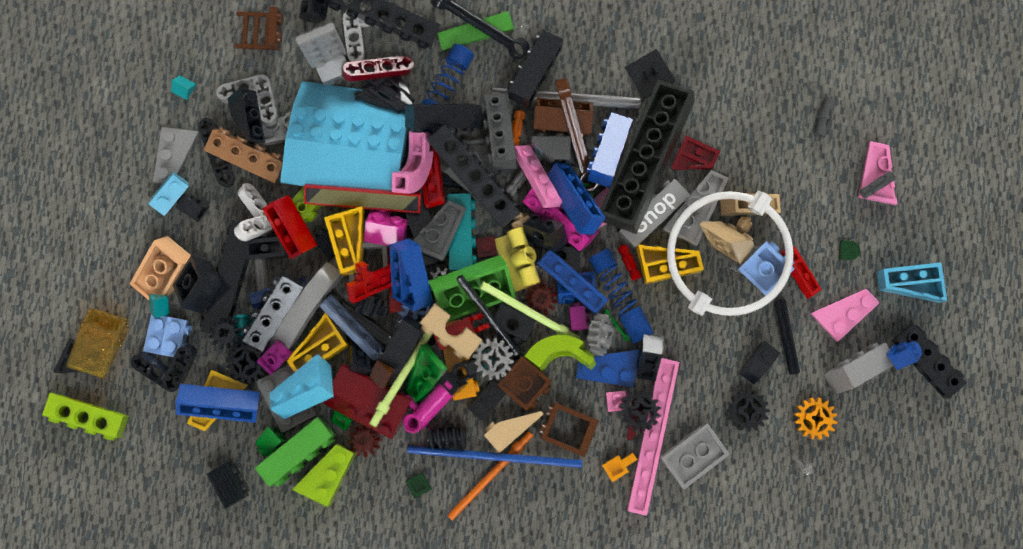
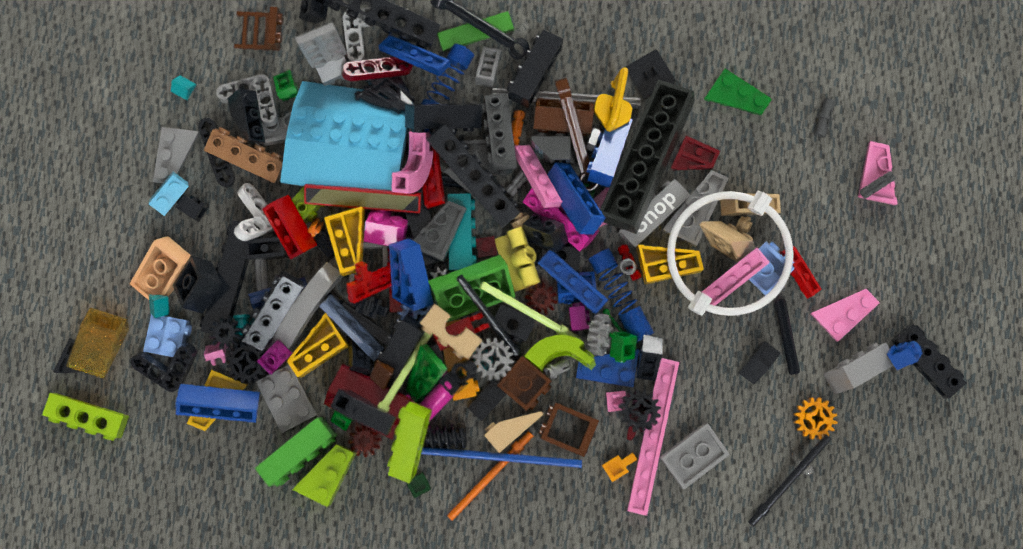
(212, 352): none -> bright pink tile
(228, 484): black brick -> none
(270, 441): green slope -> none
(285, 85): none -> green slope
(303, 388): medium azure wedge -> none
(315, 227): none -> orange axle
(362, 411): none -> black slope
(409, 441): none -> lime brick
(414, 55): none -> blue tile
(487, 78): none -> light grey slope
(552, 371): none -> light grey pin
(594, 137): none -> tile
(611, 110): none -> yellow piece
(623, 346): none -> green brick
(628, 263): none -> light grey hinge
(736, 93): none -> green wing
(736, 276): none -> bright pink plate
(748, 402): black gear -> none
(764, 509): none -> black bar
(848, 250): dark green tile -> none
(914, 281): medium azure wedge -> none

